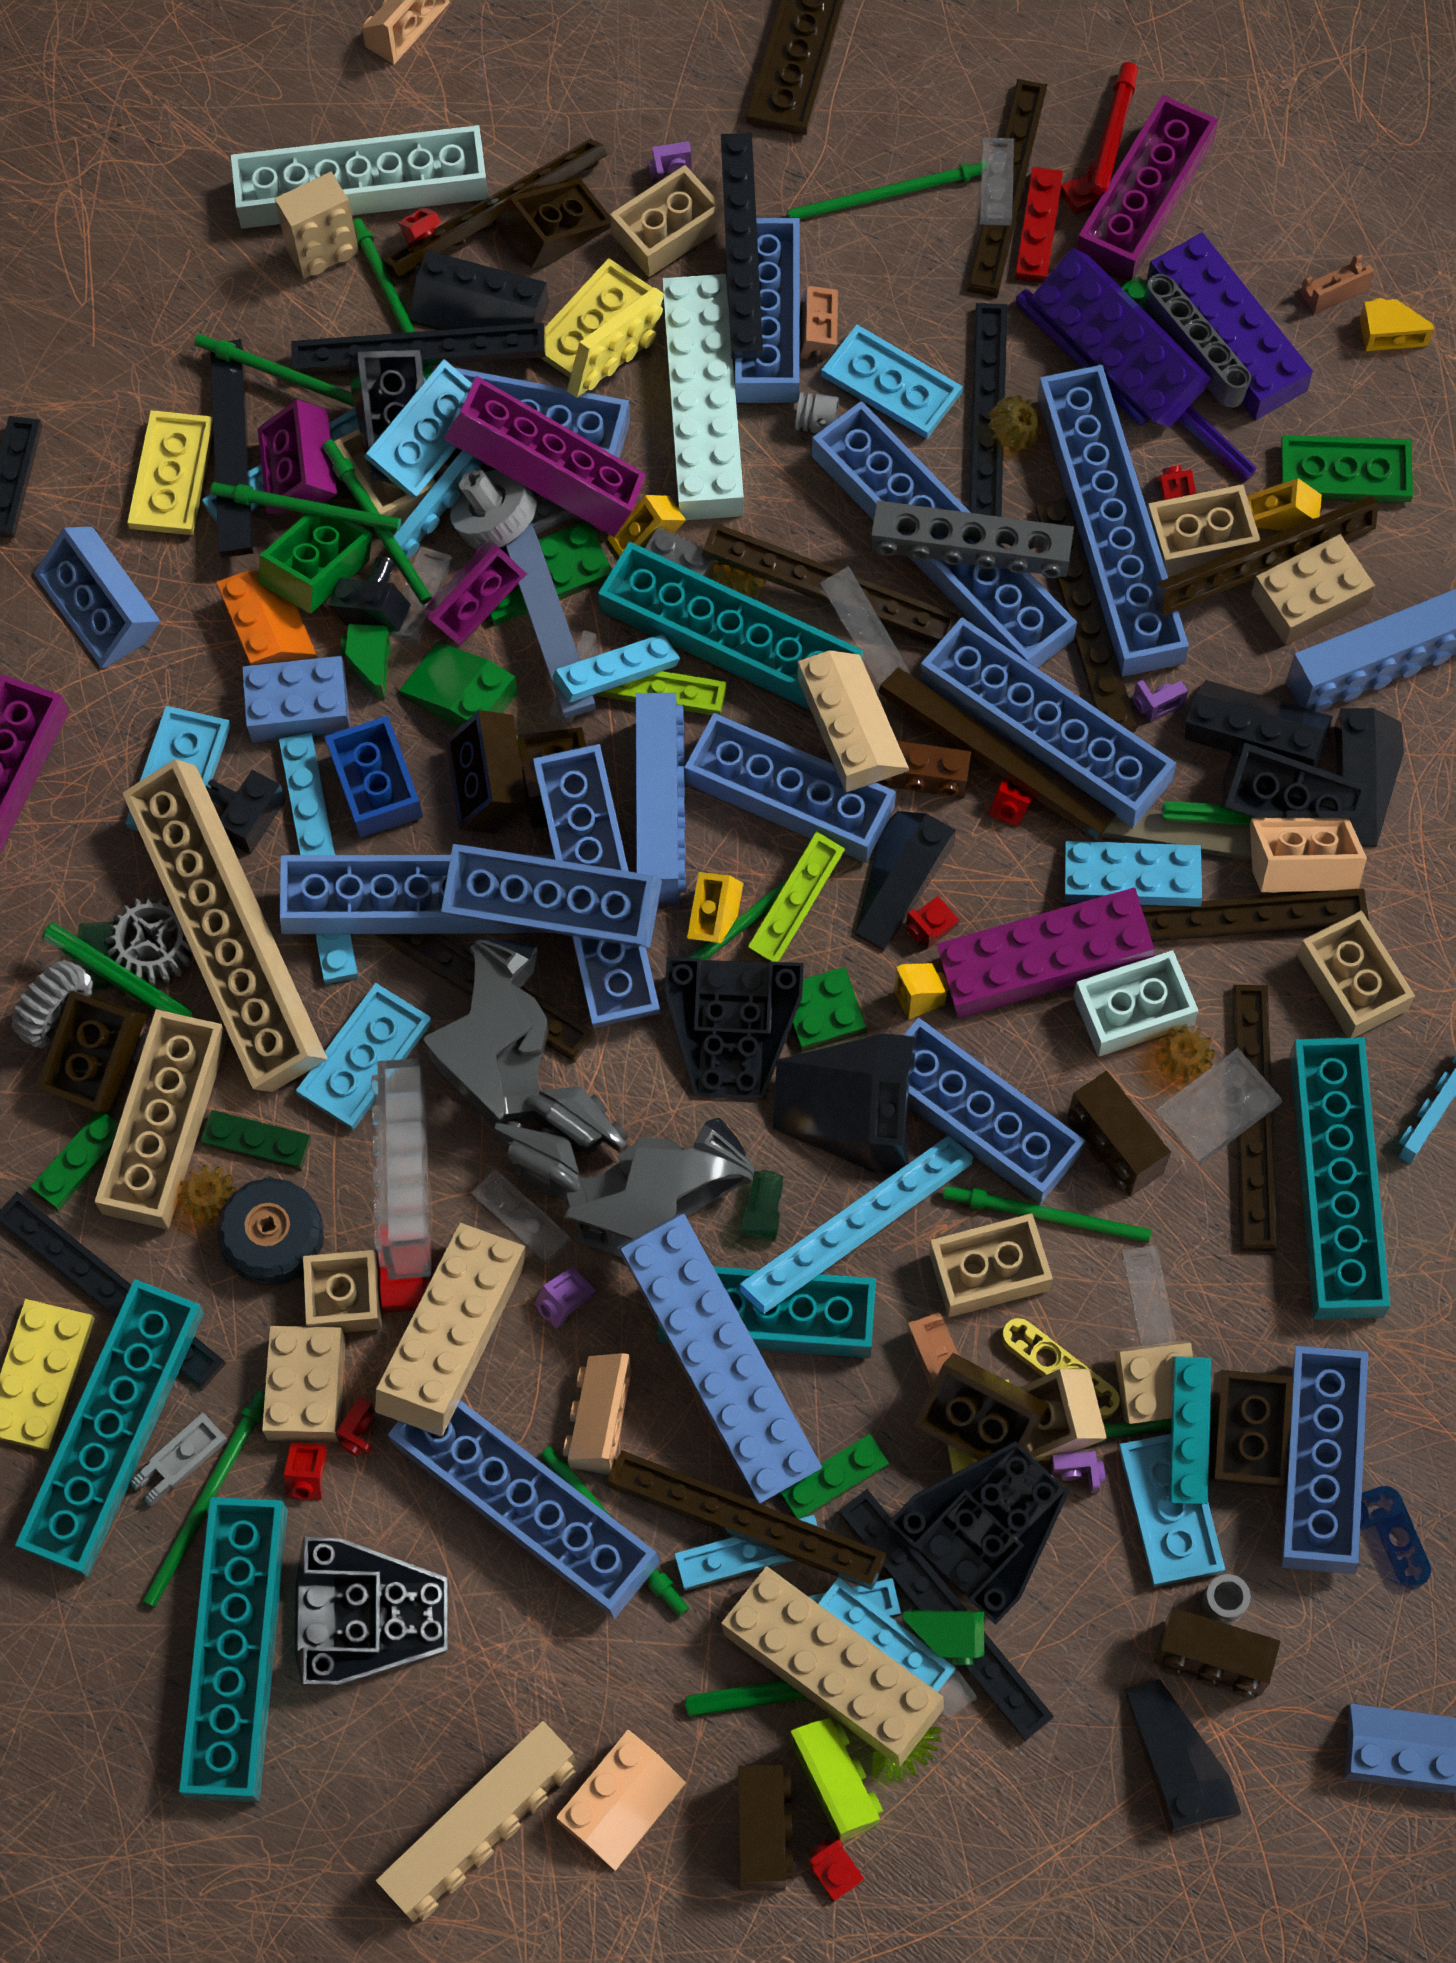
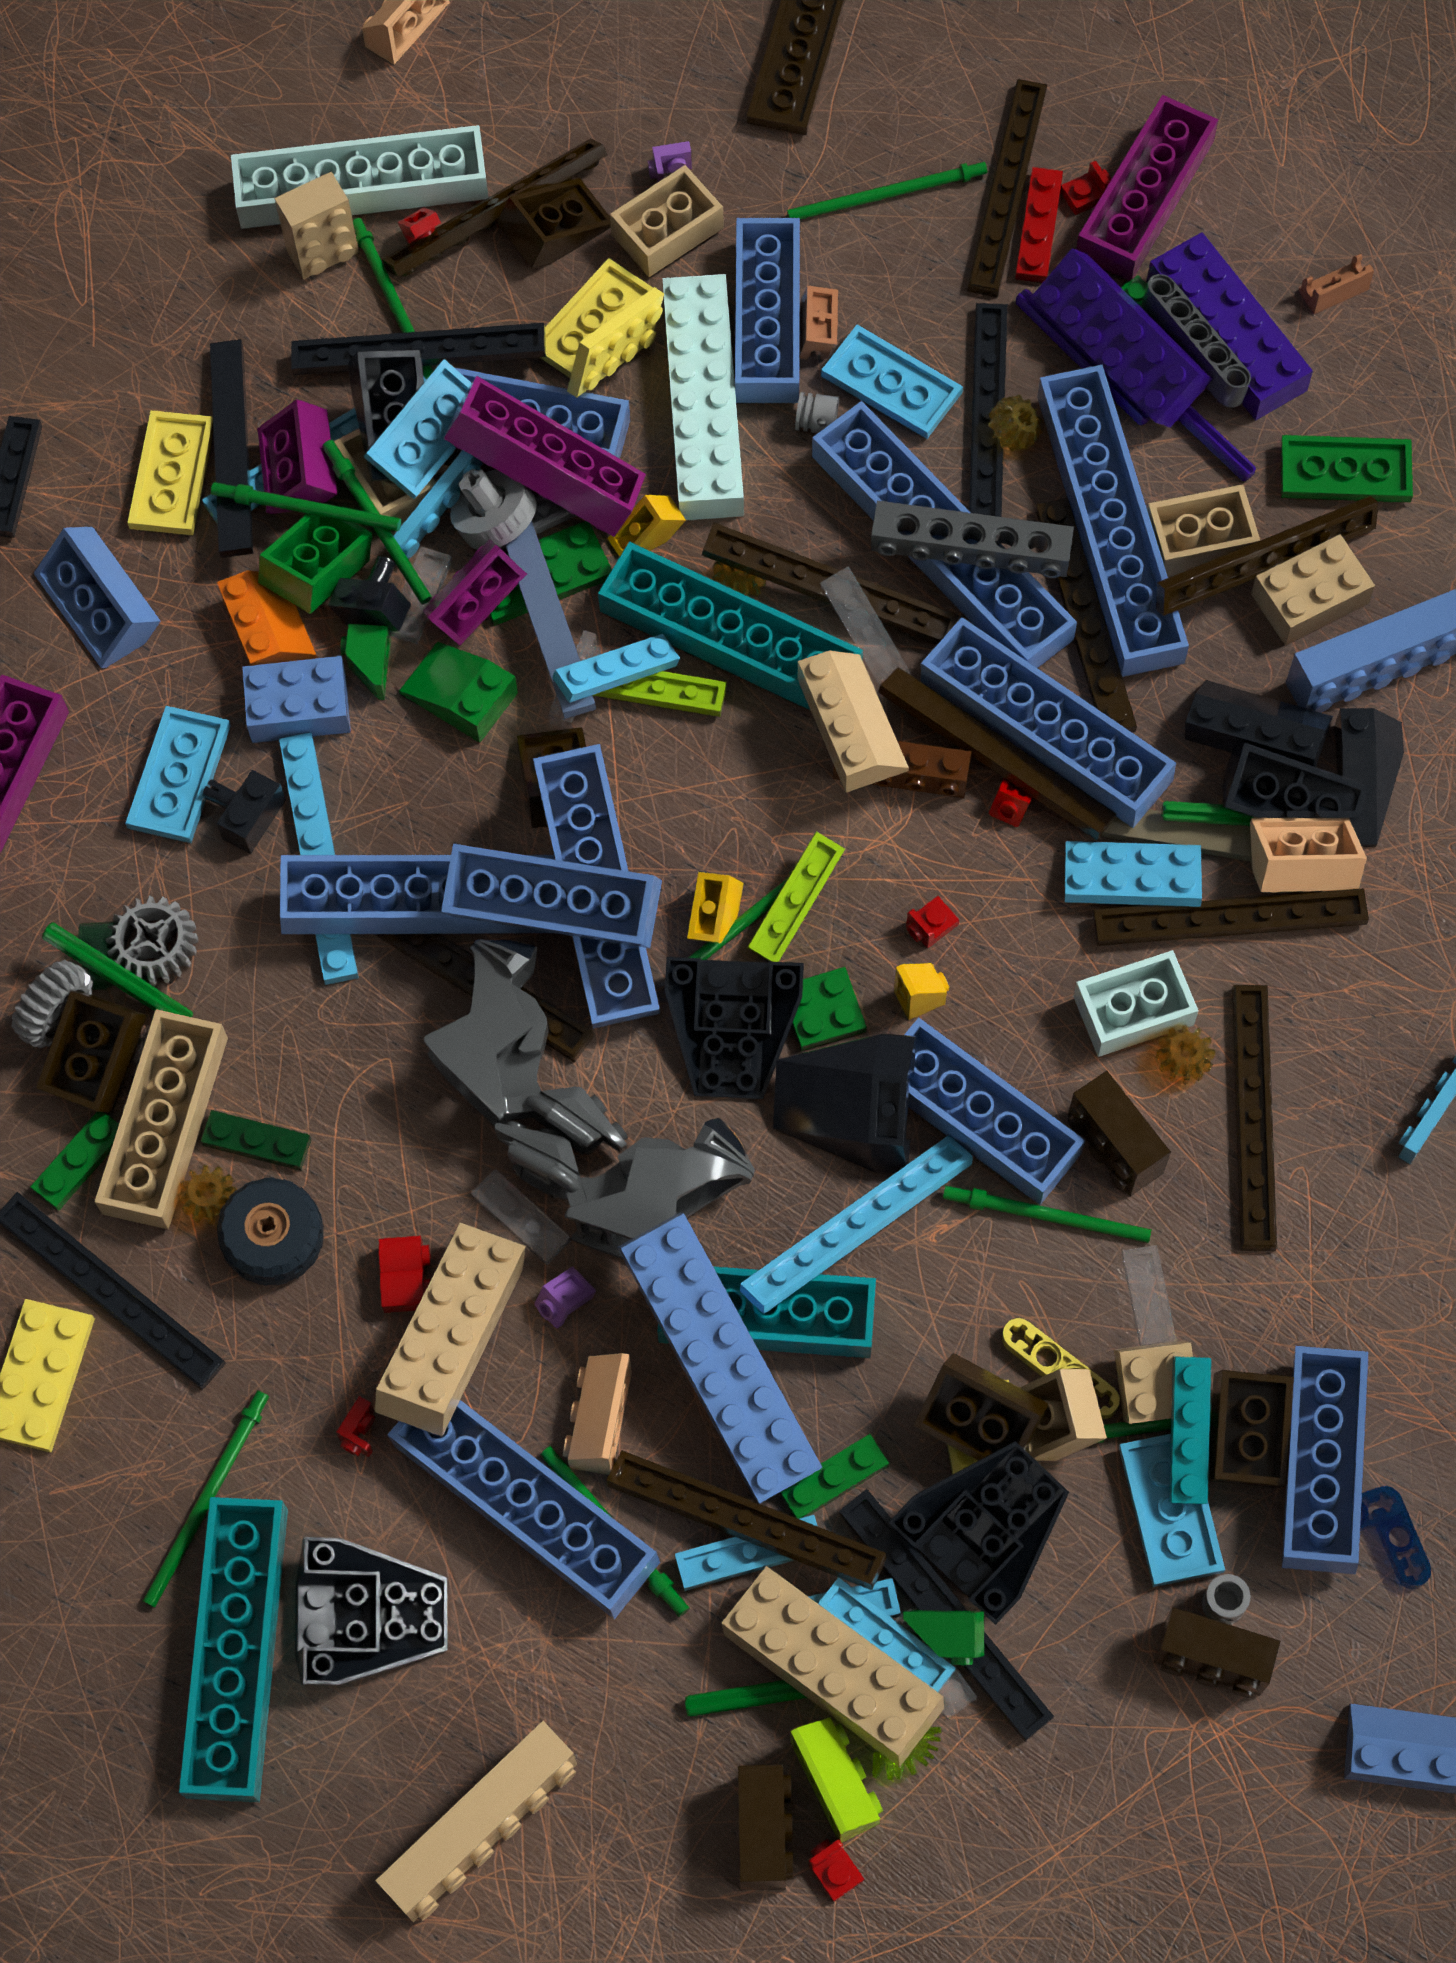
(110, 1428): teal brick -> none
(180, 1457): light grey hinge -> none
(224, 926): tan brick -> none
(227, 351): green bar -> none
(304, 1384): tan brick -> none
(305, 1471): red bracket -> none
(343, 1291): tan brick -> none
(374, 776): blue brick -> none
(376, 1031): medium azure plate -> none
(401, 1169): clear brick -> none
(471, 295): black slope -> none
(486, 772): dark brown brick -> none
(621, 1800): light nougat slope -> none
(661, 792): medium blue brick -> none
(680, 552): flat silver brick -> none
(741, 246): black plate -> none
(762, 1214): clear green piece -> none
(787, 787): medium blue brick -> none
(902, 868): black wedge -> none
(931, 1344): nougat hinge -> none
(990, 1265): tan brick -> none
(997, 181): clear plate -> none
(1044, 952): magenta brick -> none
(1073, 1465): medium lavender bracket -> none
(1123, 91): red axle -> none
(1161, 702): medium lavender bracket -> none
(1175, 482): red bracket -> none
(1182, 1766): black wedge -> none
(1218, 1106): clear plate -> none
(1285, 505): yellow slope -> none
(1339, 1179): teal brick -> none
(1355, 975): tan brick -> none
(1393, 326): yellow slope -> none

